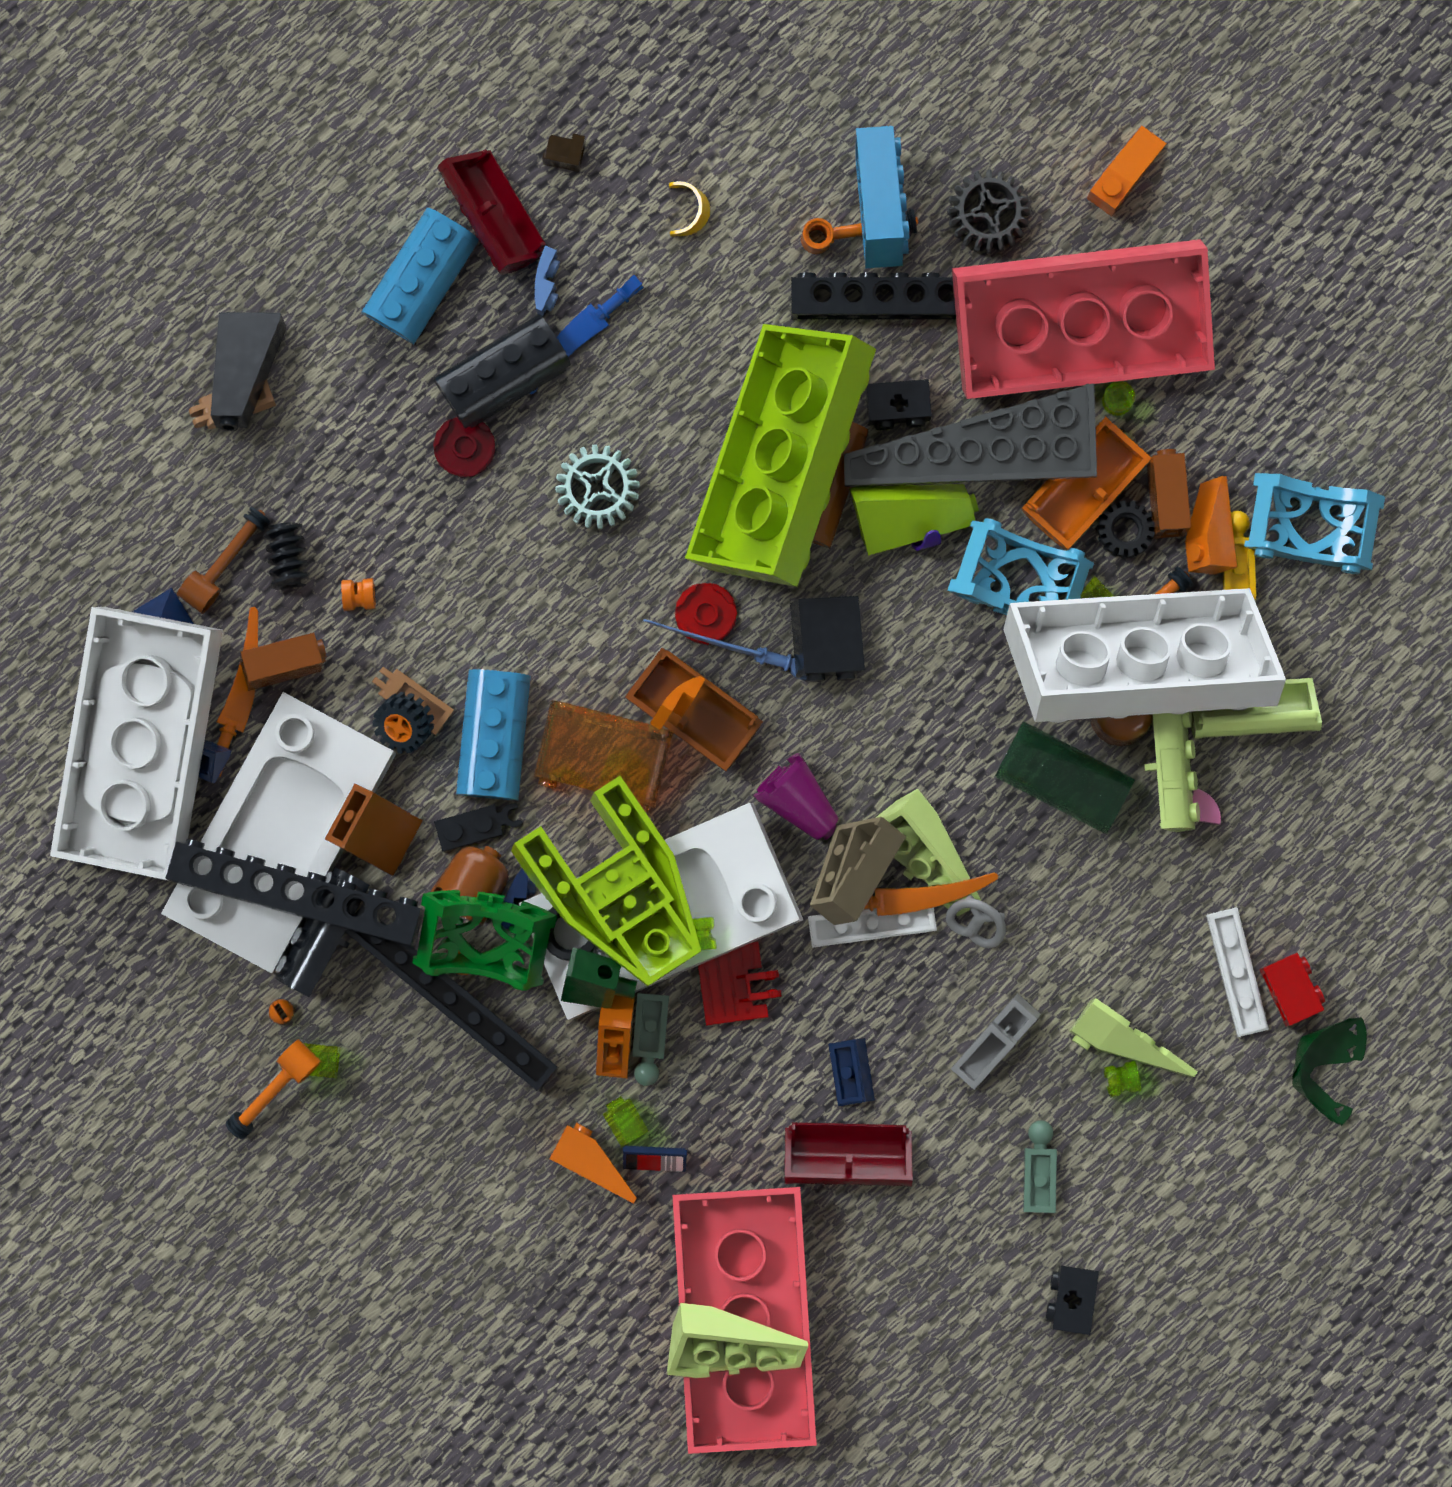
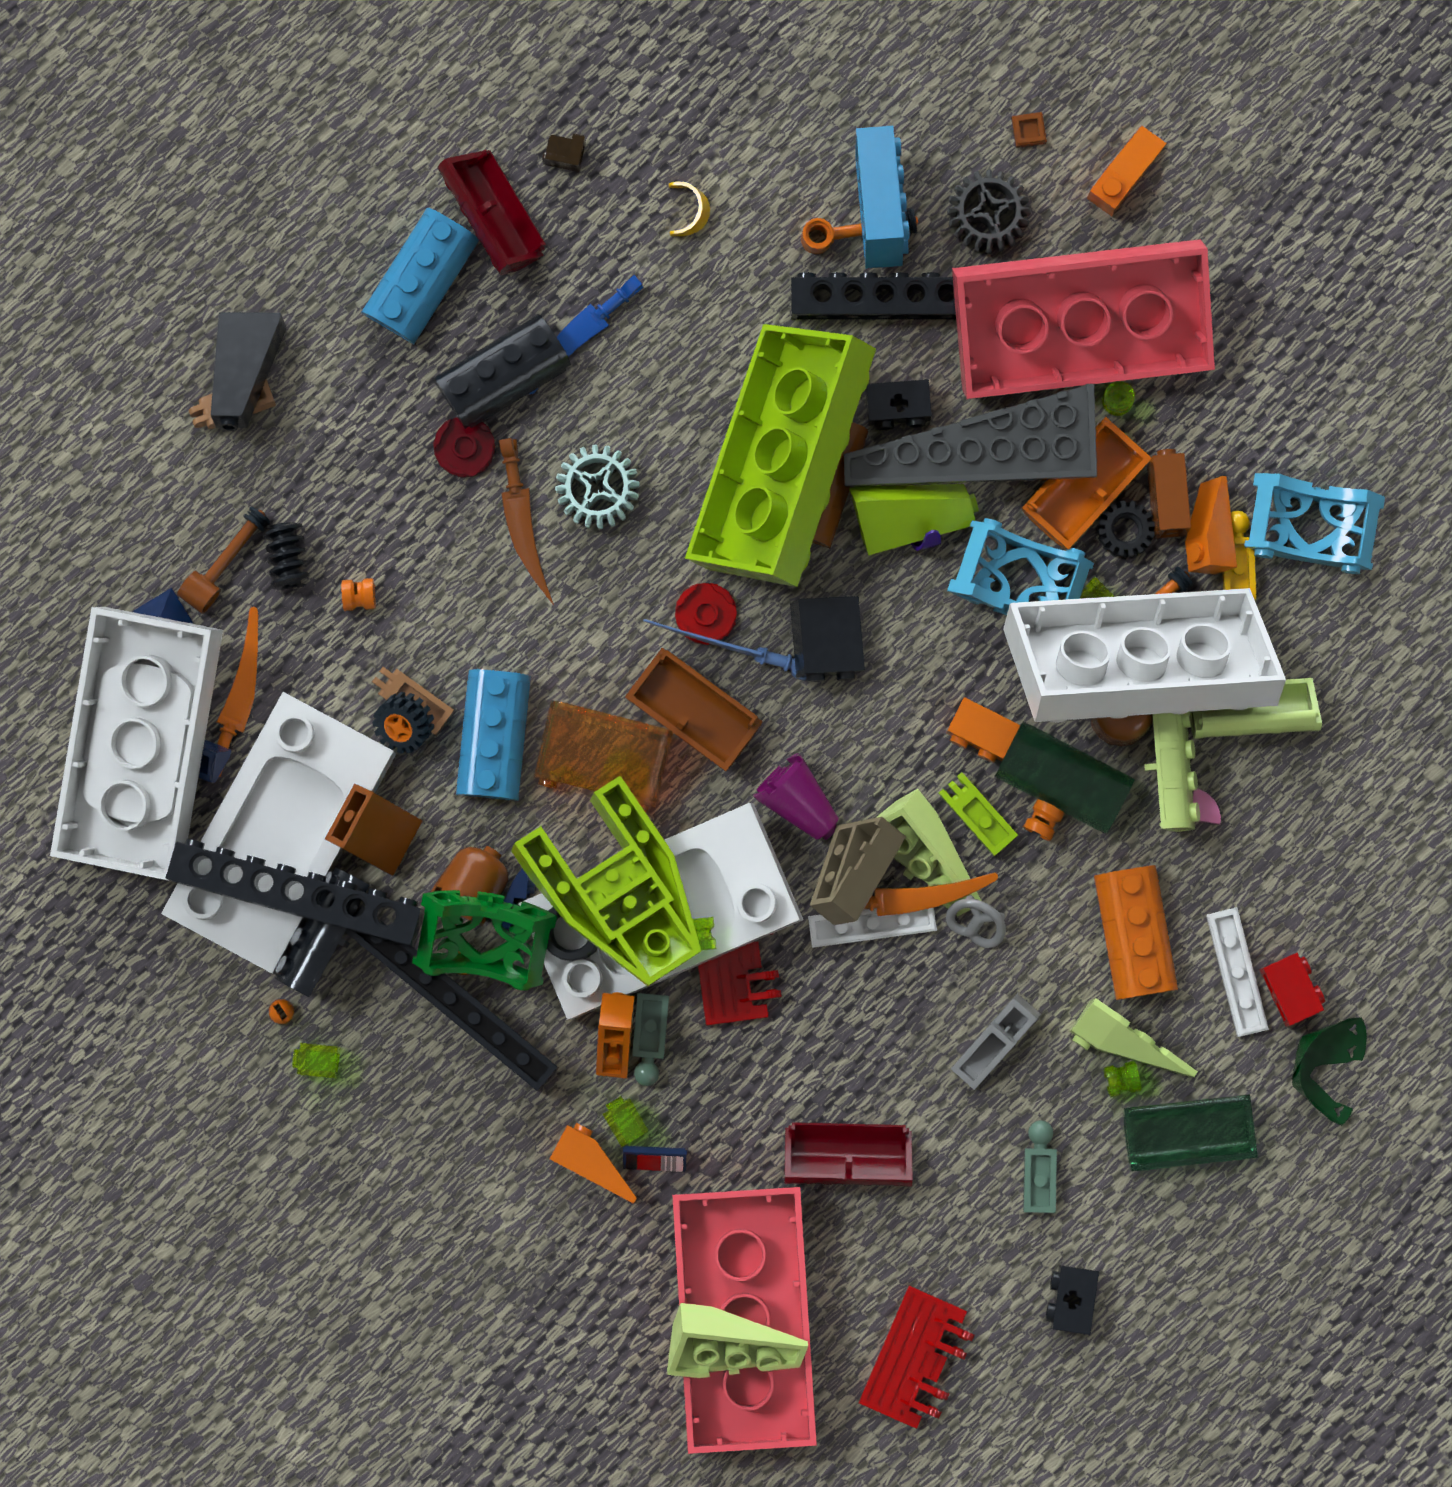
(282, 661): dark orange brick -> none
(296, 1064): orange piece -> none
(474, 826): black plate -> none
(518, 515): none -> dark orange sword
(544, 289): medium blue slope -> none
(595, 980): dark green torso -> none
(678, 701): orange slope -> none
(851, 1072): dark blue slope -> none
(911, 1355): none -> red hinge
(979, 815): none -> lime hinge
(982, 730): none -> orange brick
(1028, 129): none -> dark orange tile
(1046, 813): none -> orange wheel
(1135, 932): none -> orange container
(1189, 1133): none -> clear green container

